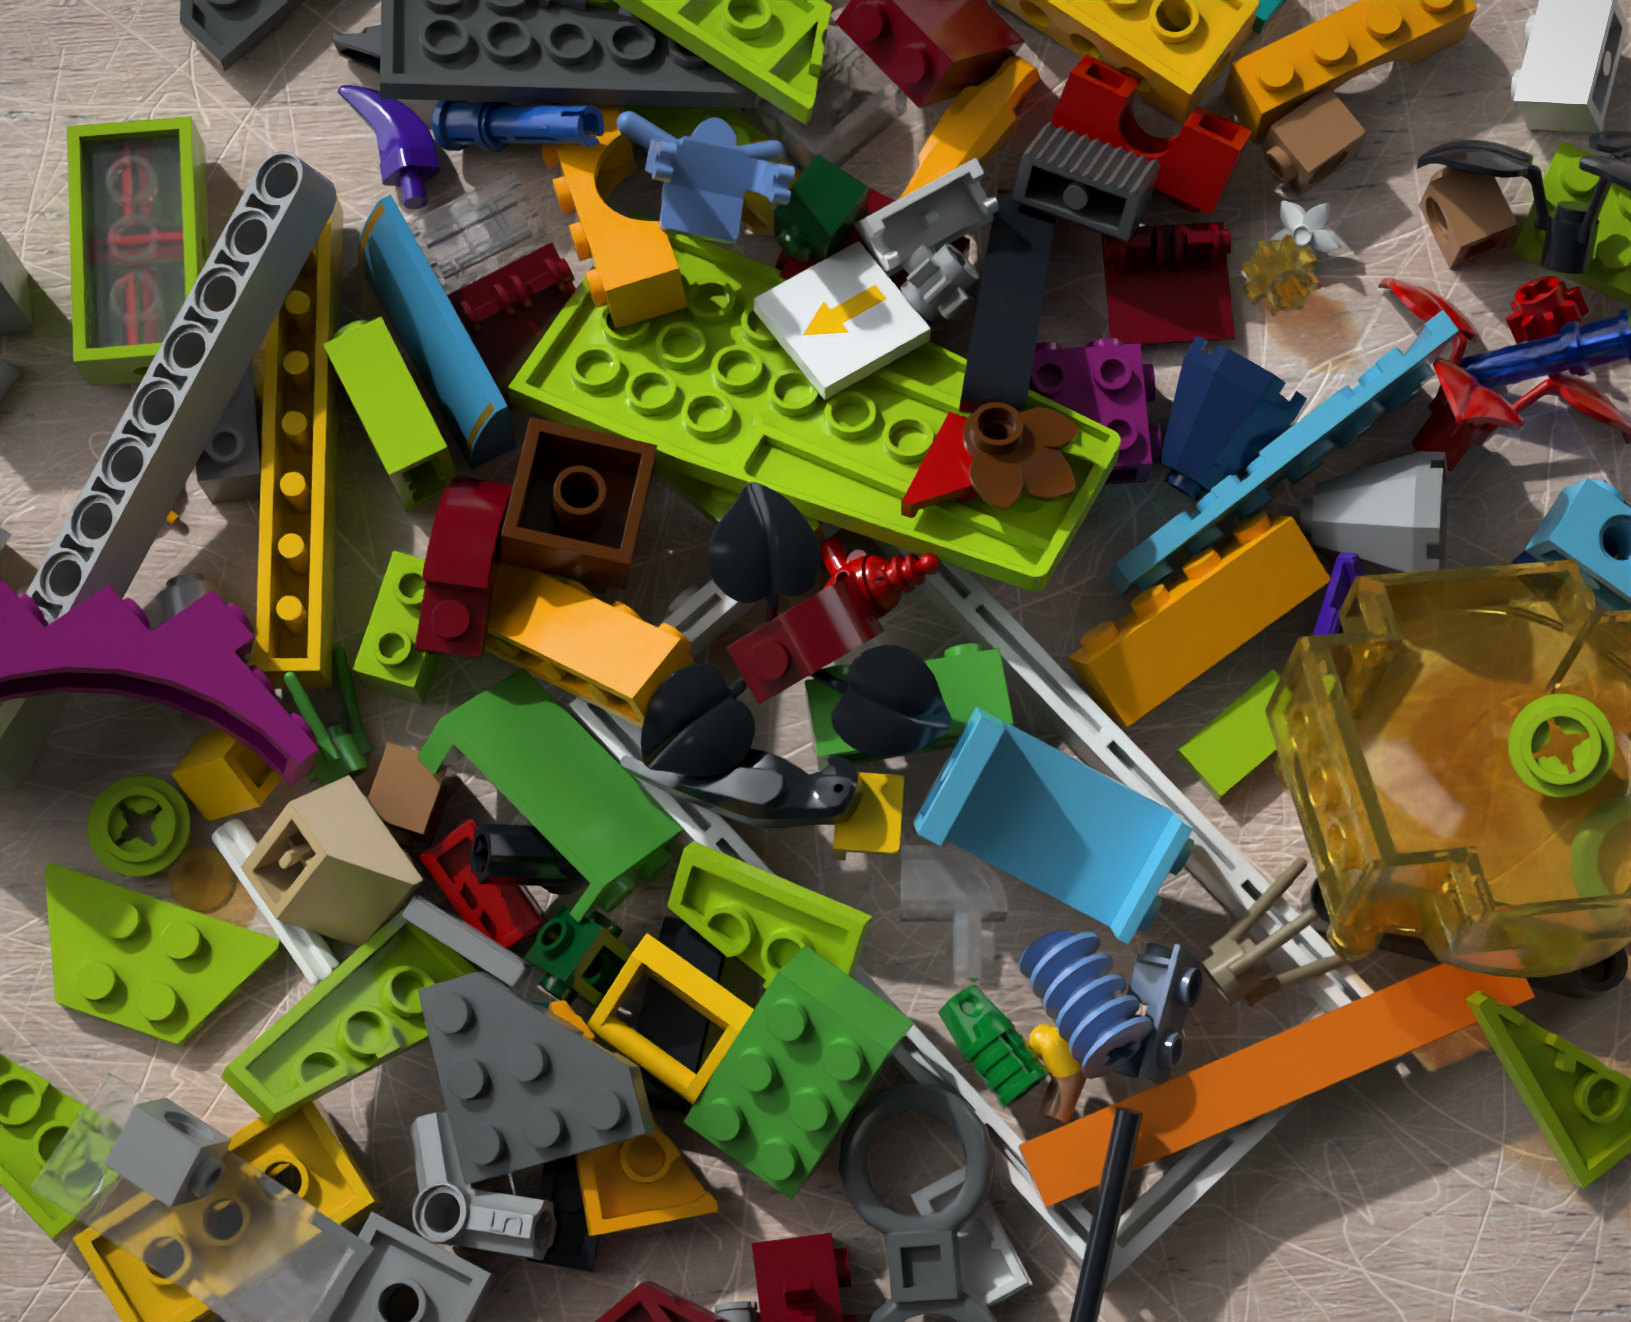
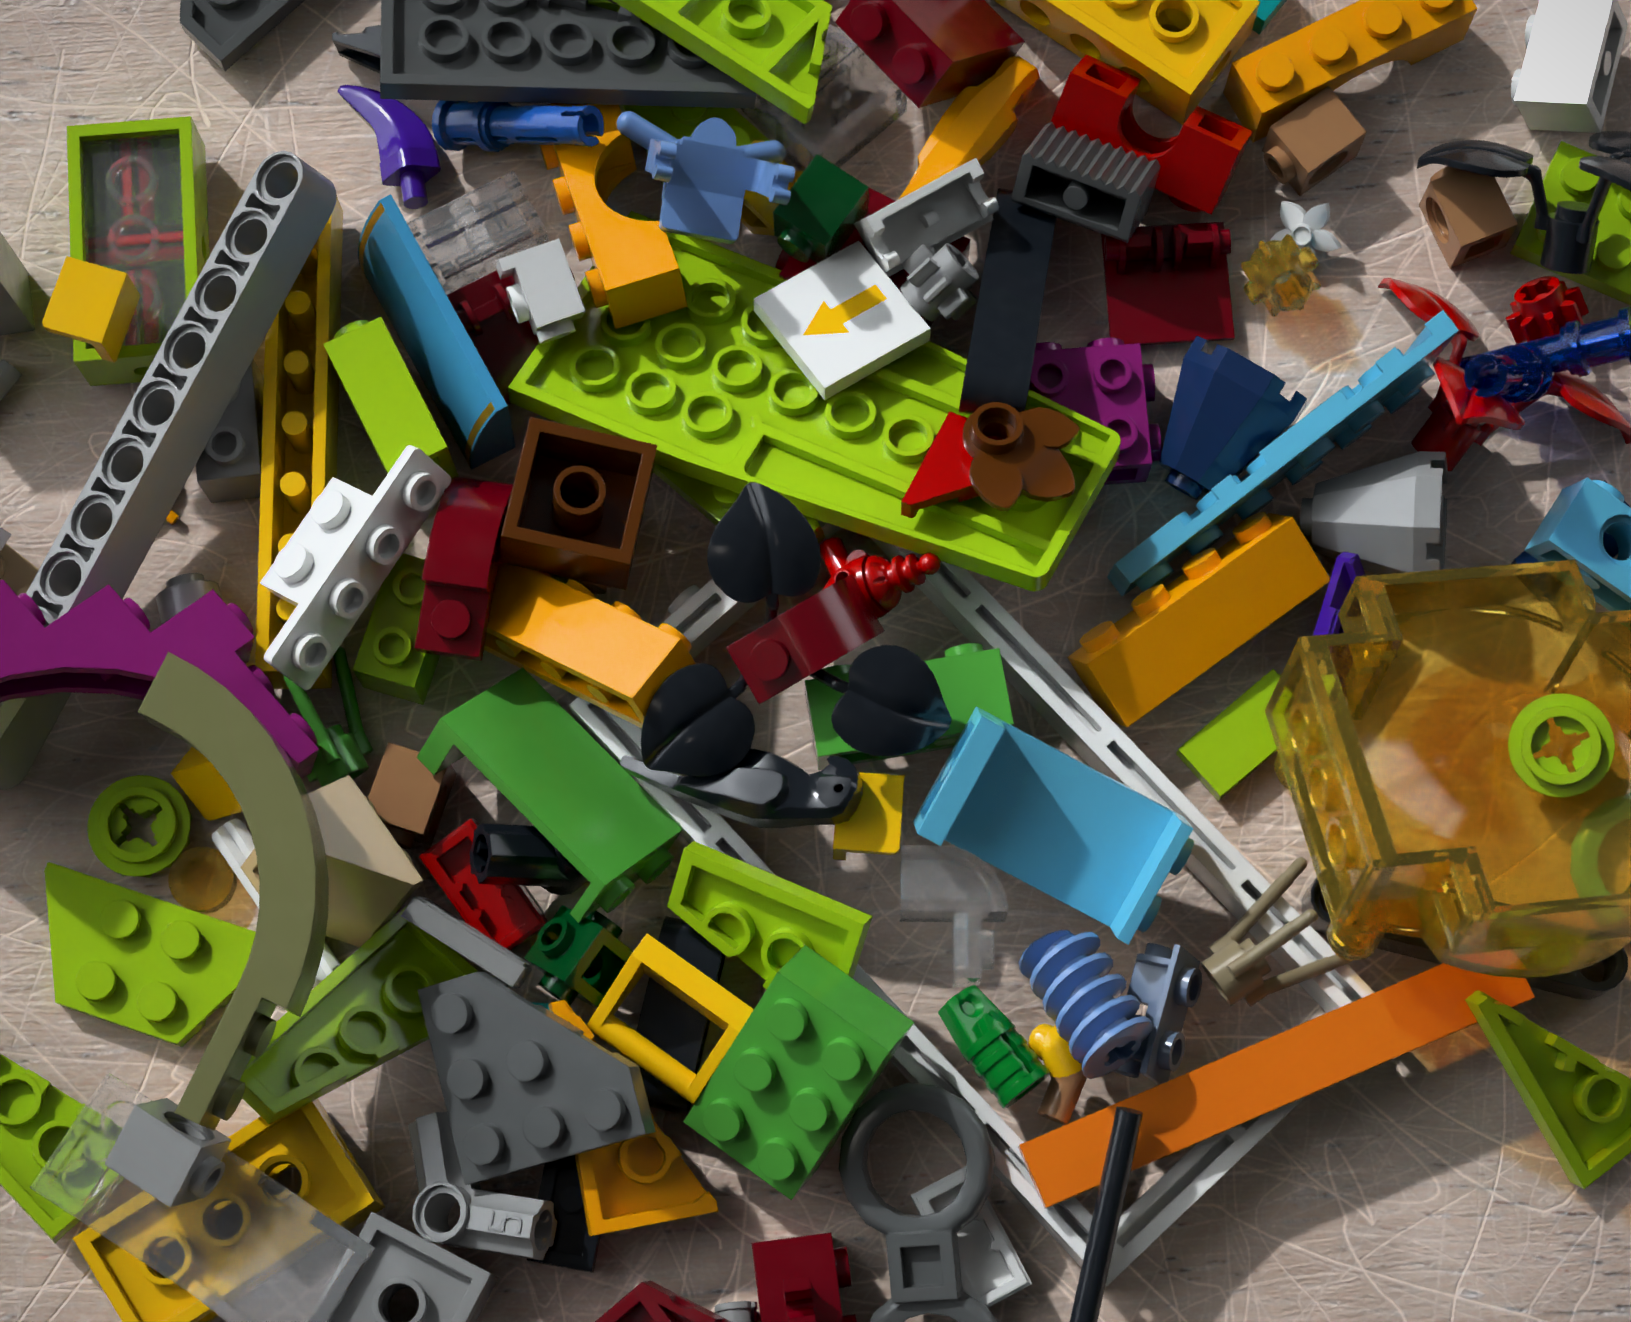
(92, 306): none -> yellow panel
(289, 867): none -> olive arch
(343, 559): none -> white bracket
(543, 290): none -> white brick
(1508, 371): none -> clear blue pin

